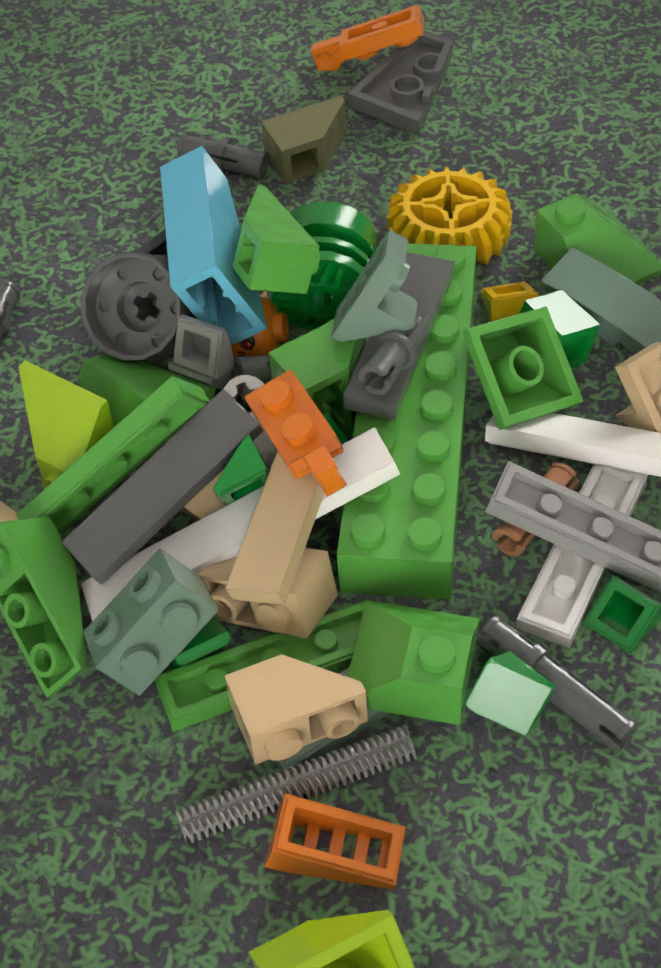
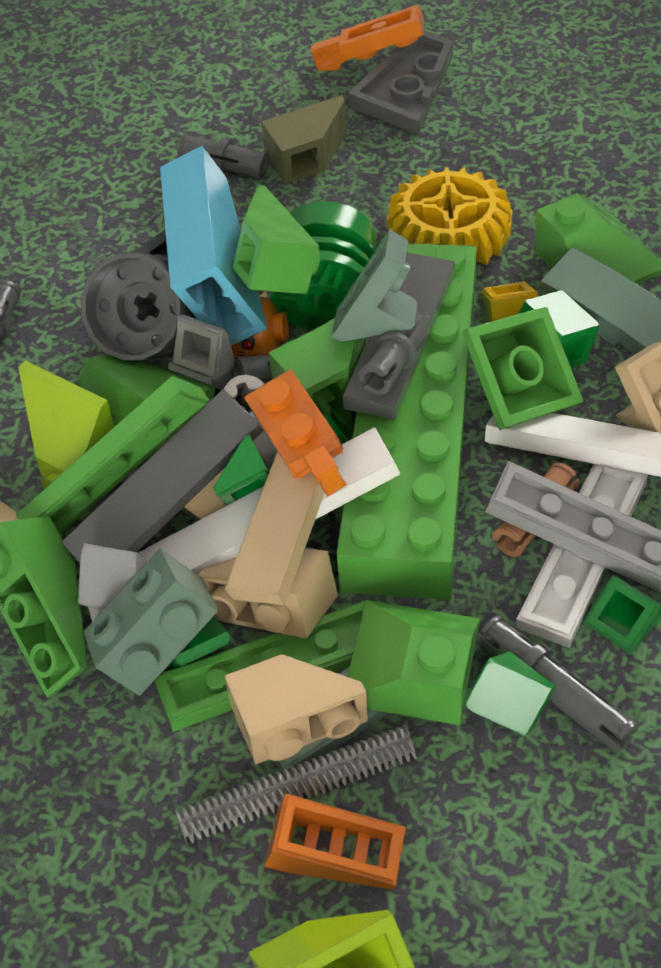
(105, 573): none -> light grey slope

